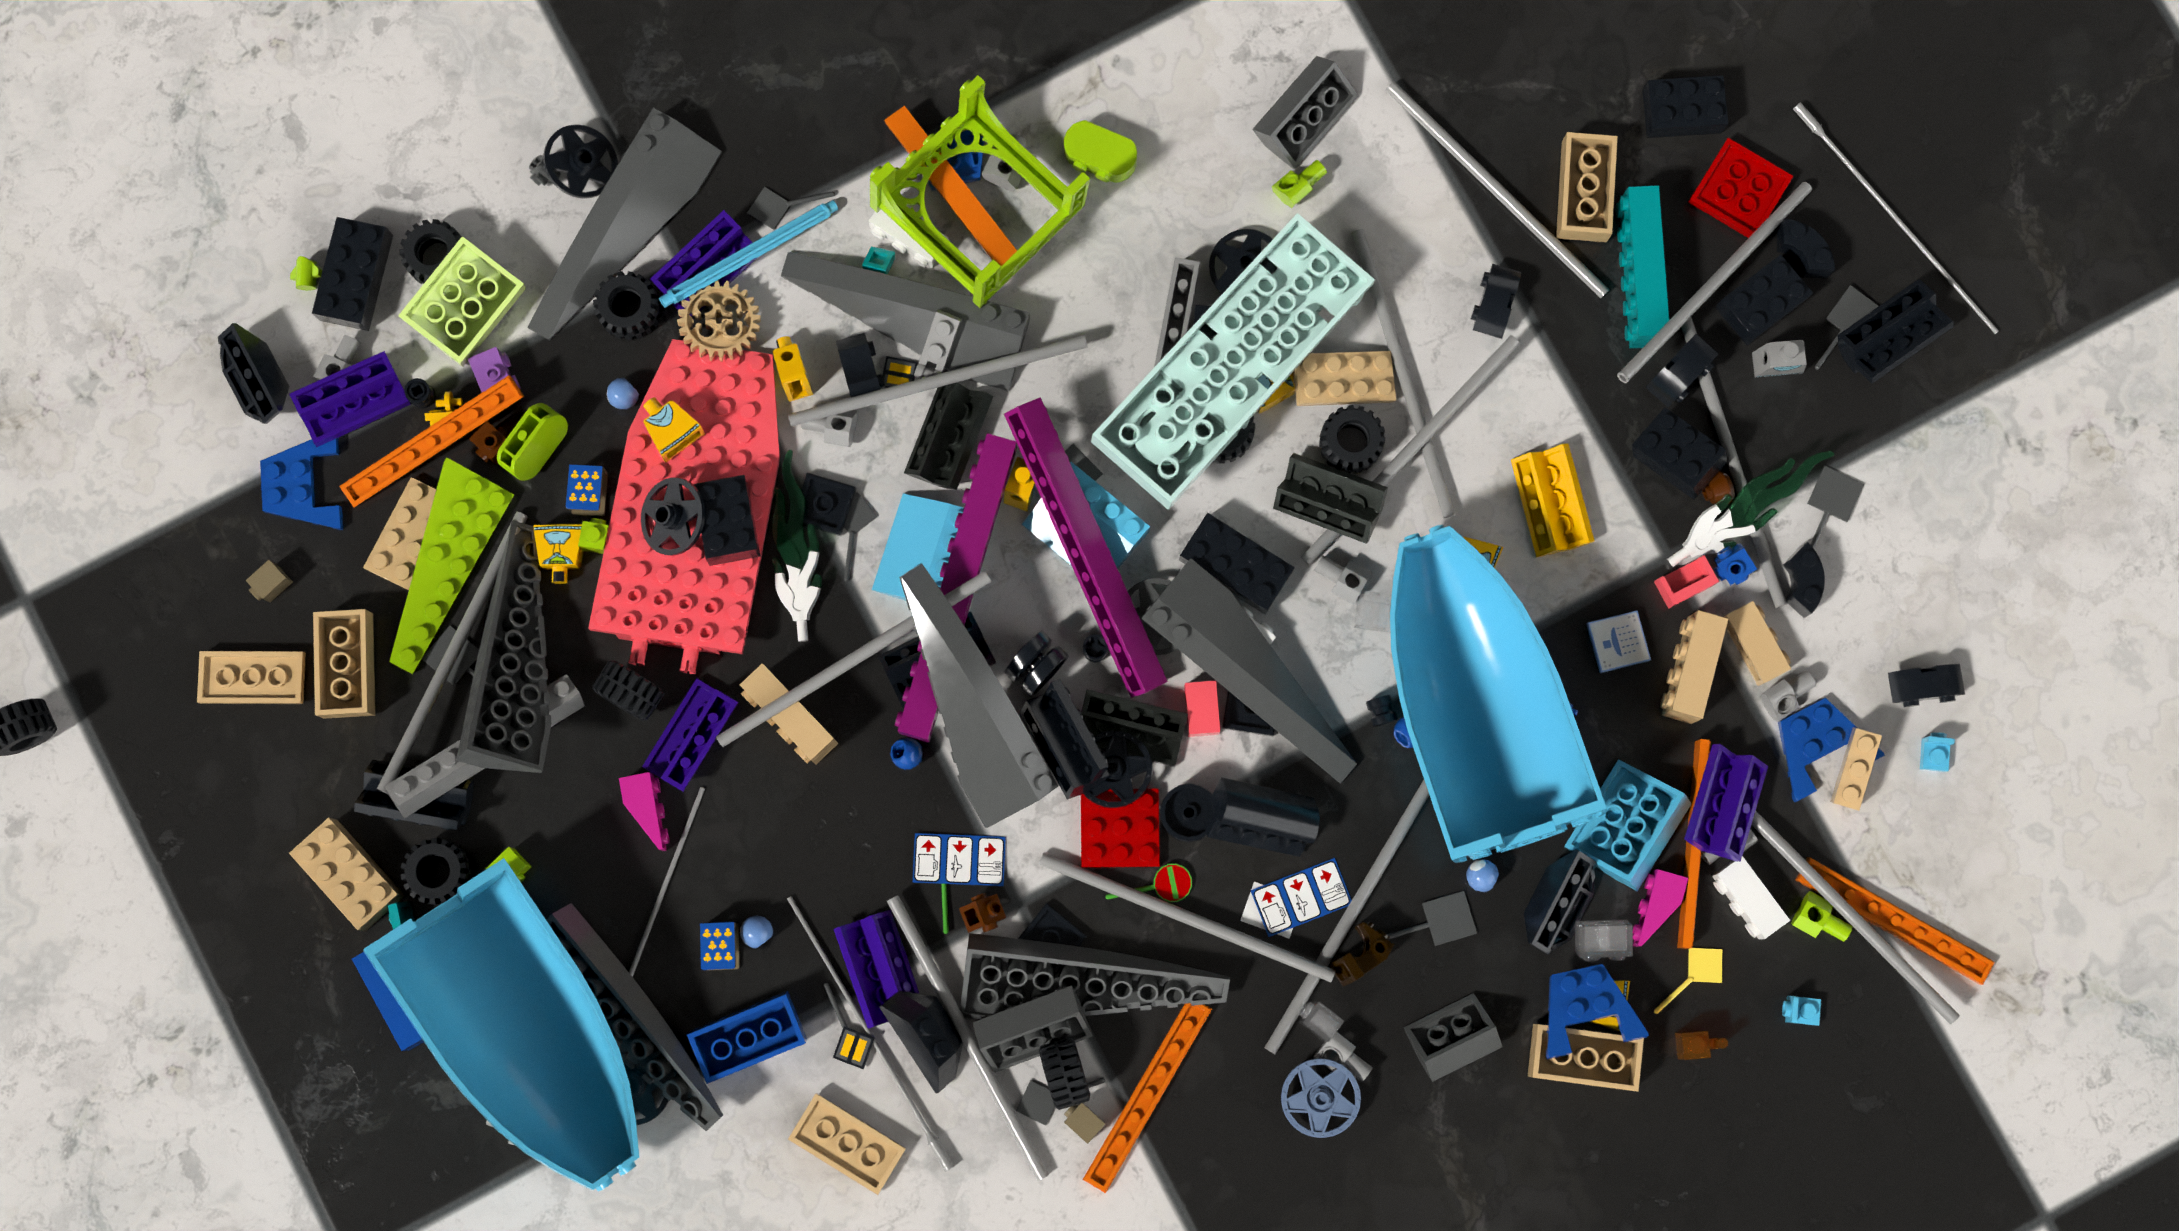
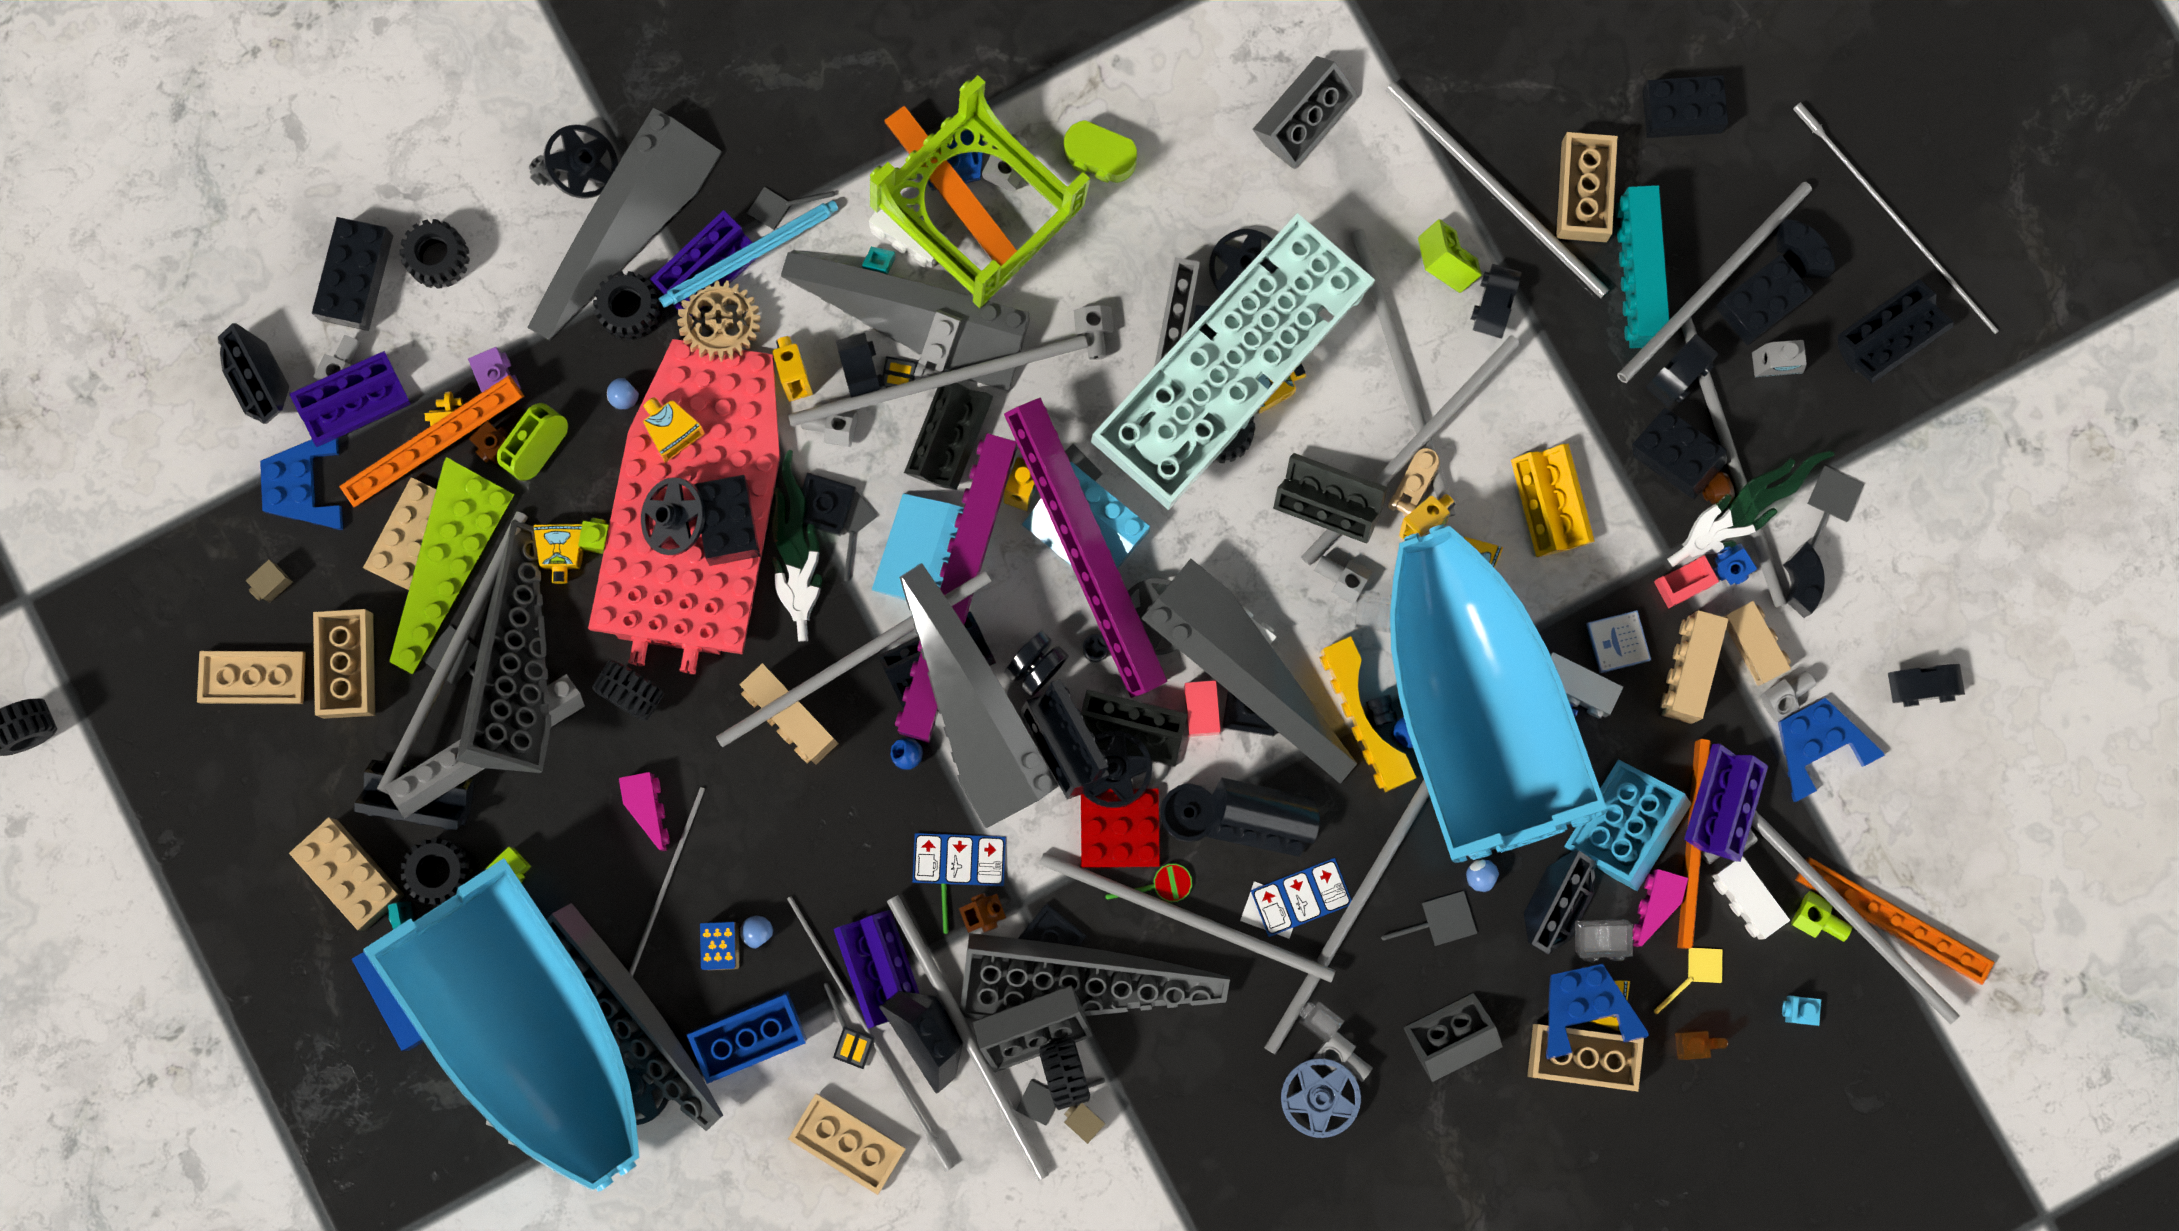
(306, 274): lime piece -> none
(424, 396): black wheel -> none
(462, 301): yellowish green slope -> none
(587, 490): blue piece -> none
(690, 734): dark purple slope -> none
(1096, 333): none -> light grey piece
(1146, 1095): orange tile -> none
(1237, 563): black brick -> none
(1295, 187): lime piece -> none
(1345, 379): tan plate -> none
(1366, 424): black tyre -> none
(1376, 950): dark brown tile -> none
(1389, 763): none -> yellow arch
(1415, 481): none -> tan plate
(1427, 515): none -> yellow torso
(1446, 258): none -> lime panel
(1587, 687): none -> white brick
(1740, 188): red plate -> none
(1846, 312): dark grey piece -> none
(1856, 768): tan brick -> none
(1936, 752): medium azure bracket -> none

